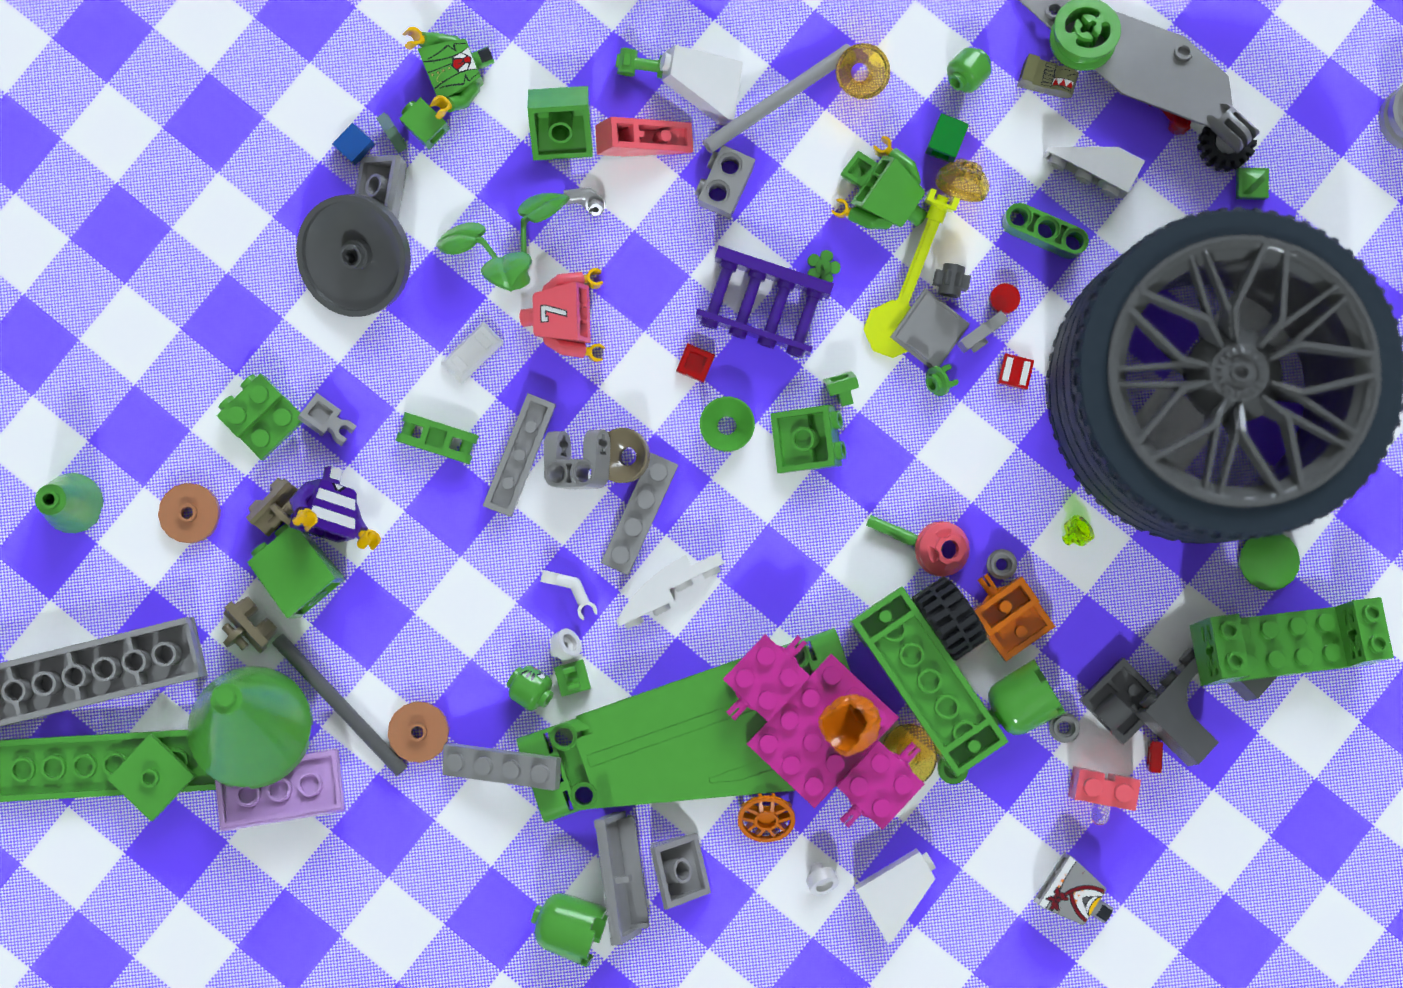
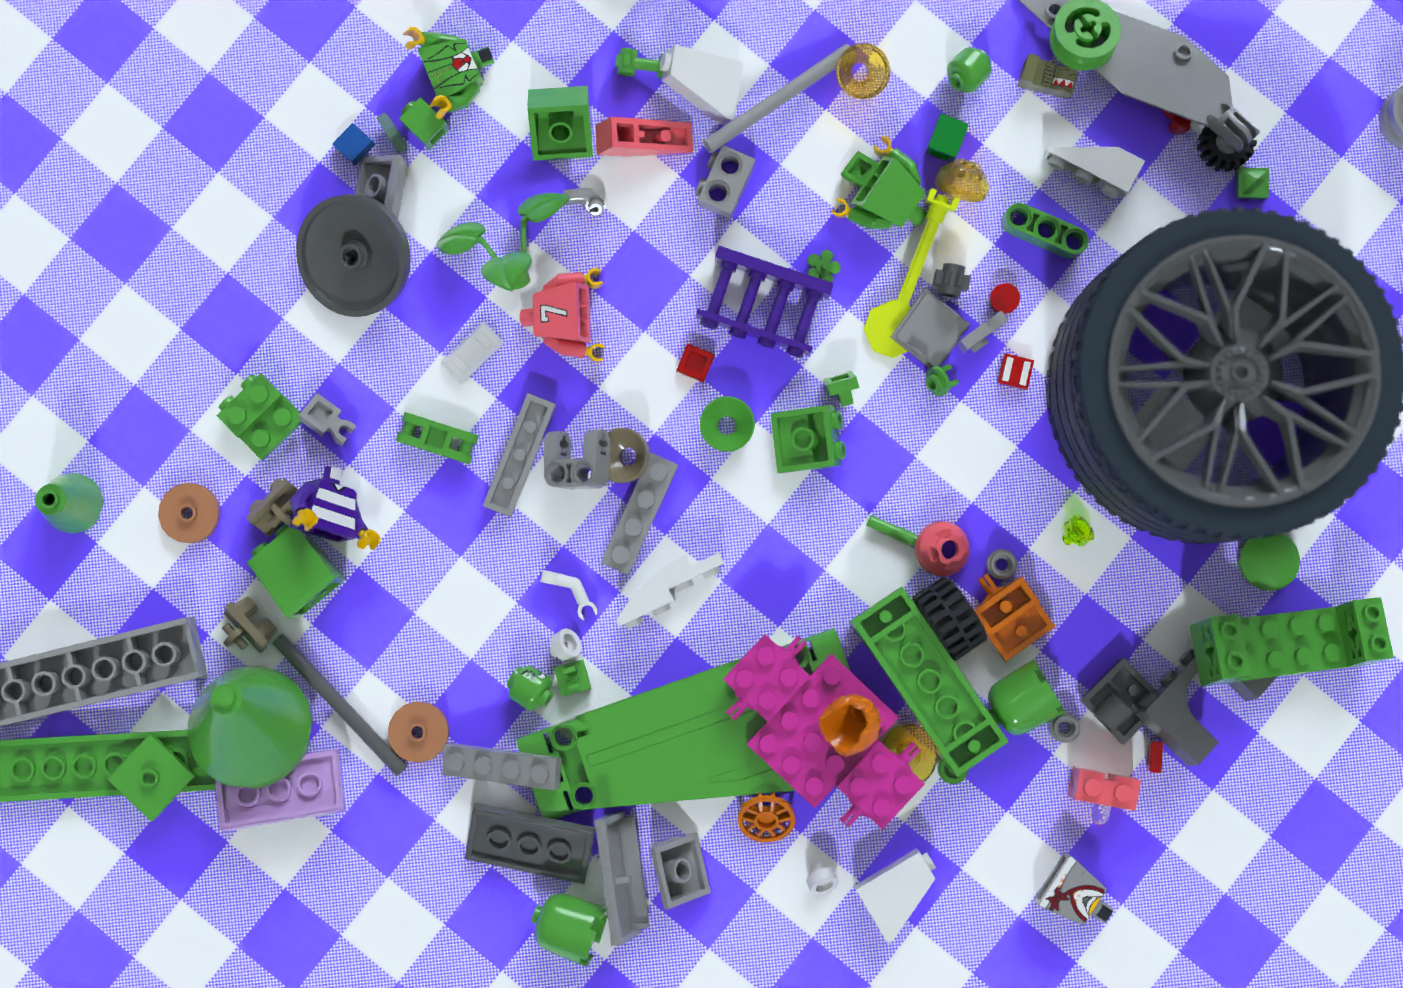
(529, 843): none -> dark grey plate

